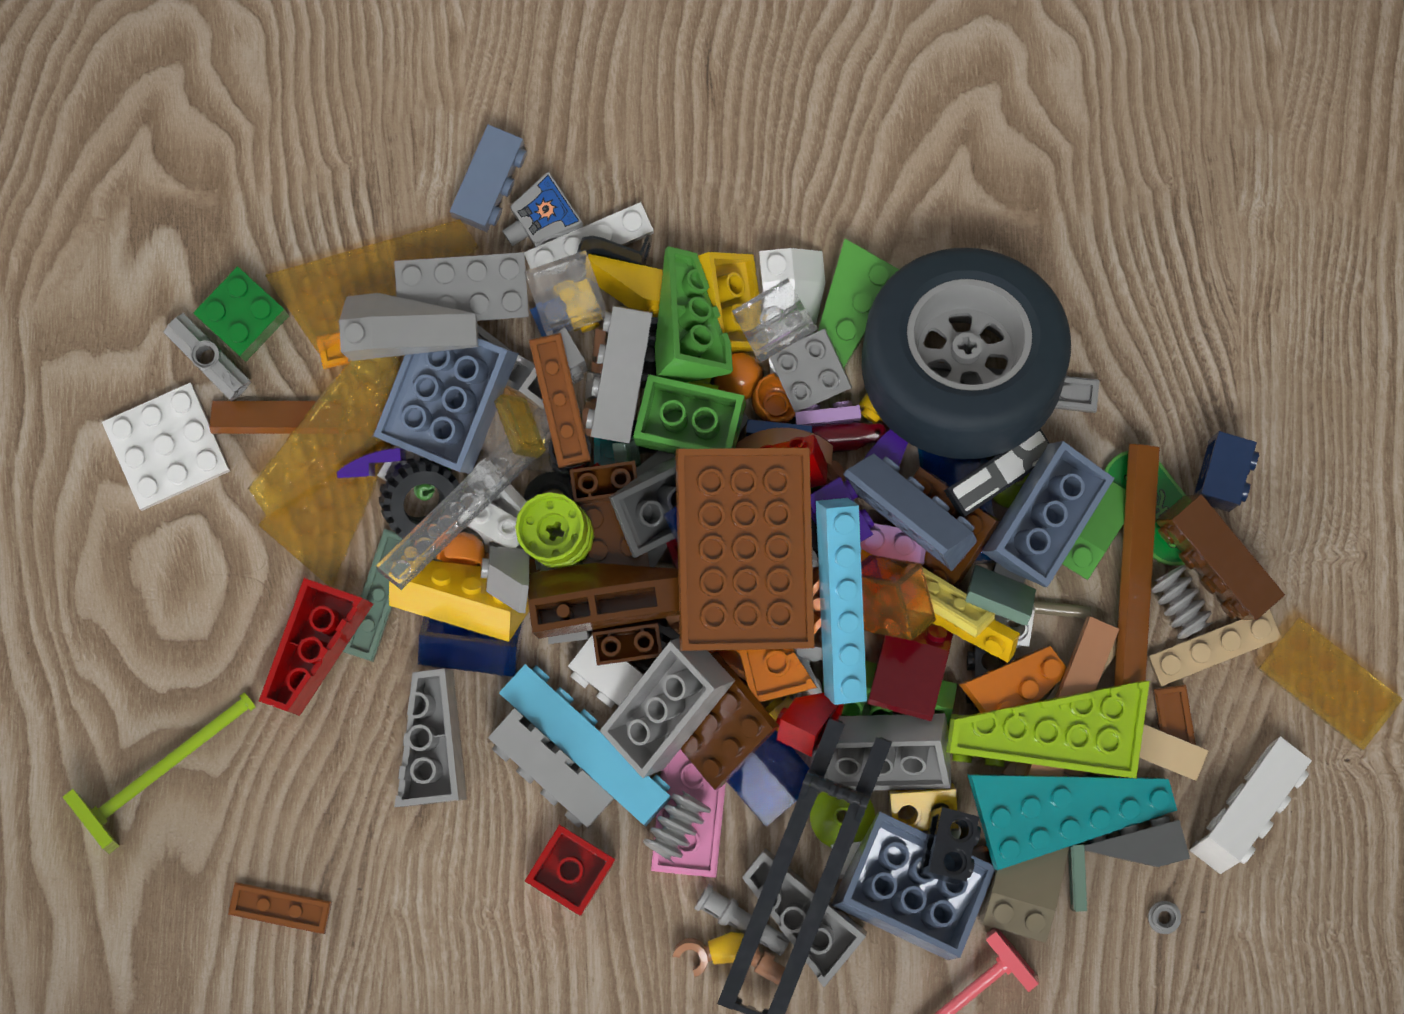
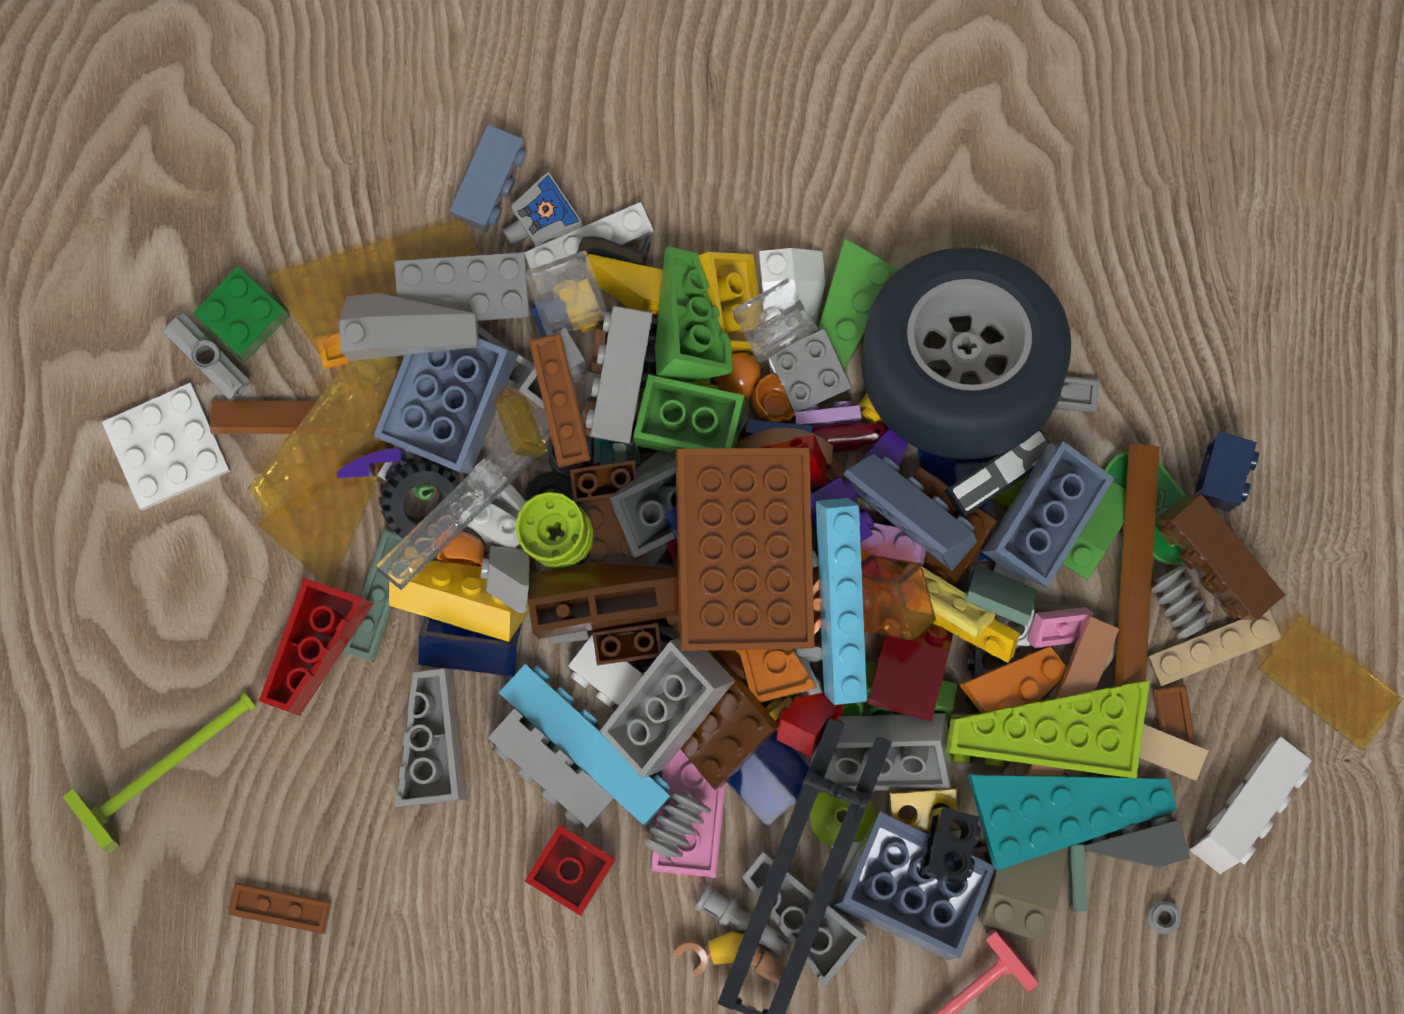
(1057, 627): none -> bright pink plate

